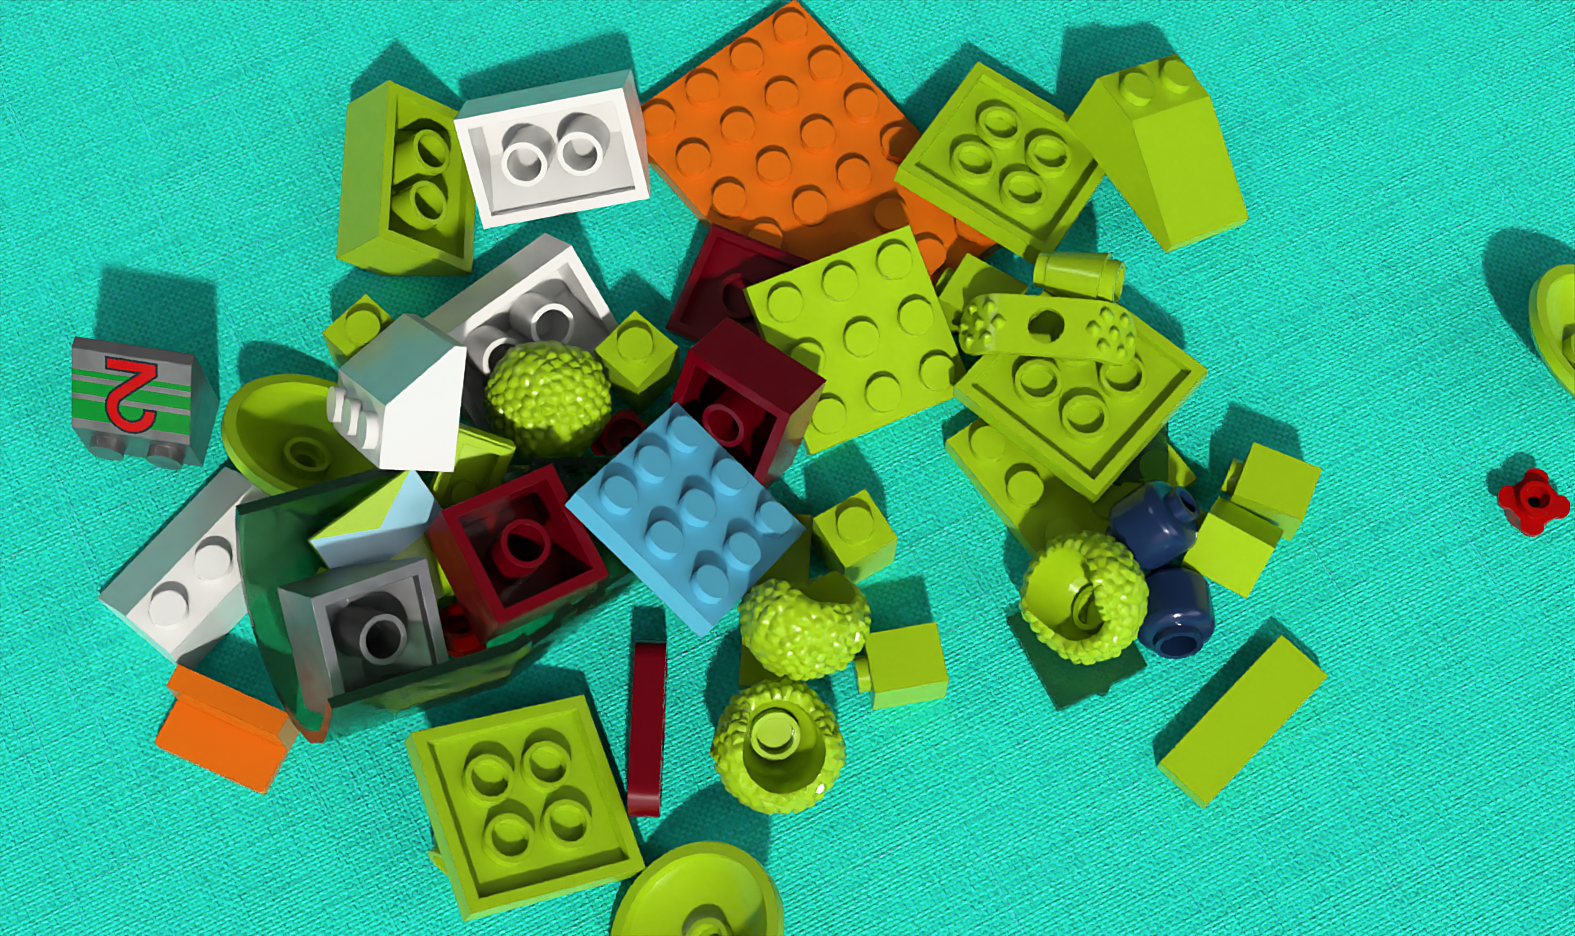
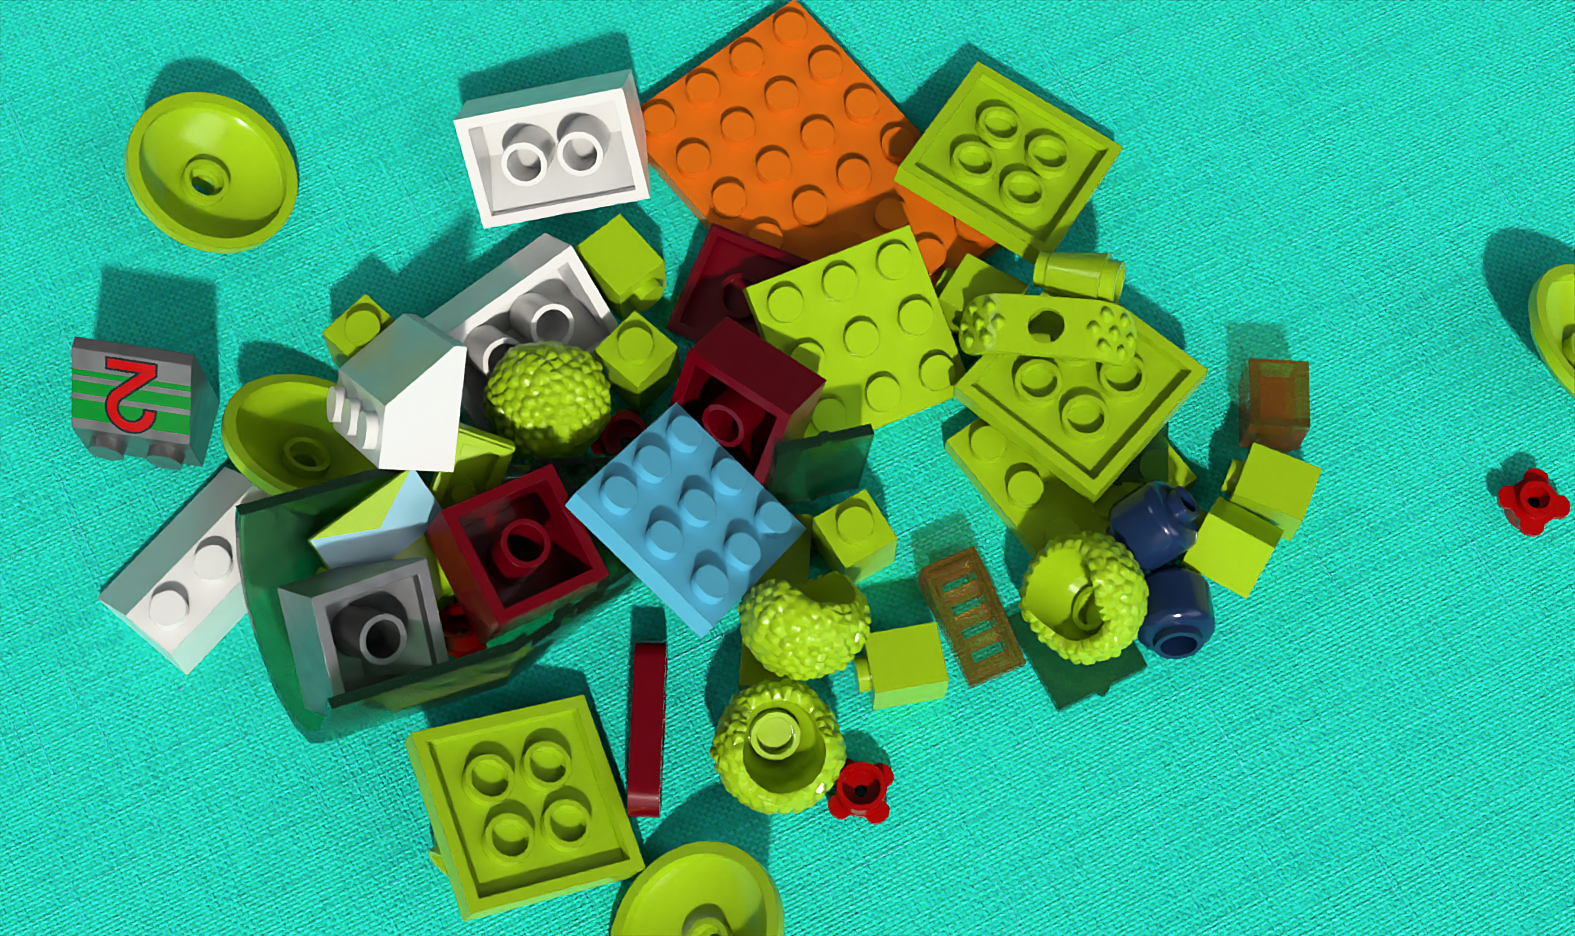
(225, 731): orange panel -> none
(226, 152): none -> lime dish
(404, 187): lime slope -> none
(623, 267): none -> lime brick
(819, 464): none -> clear green piece
(871, 806): none -> red plate
(950, 569): none -> clear orange slope
(1162, 150): lime slope -> none
(1242, 721): lime tile -> none
(1274, 404): none -> clear orange brick

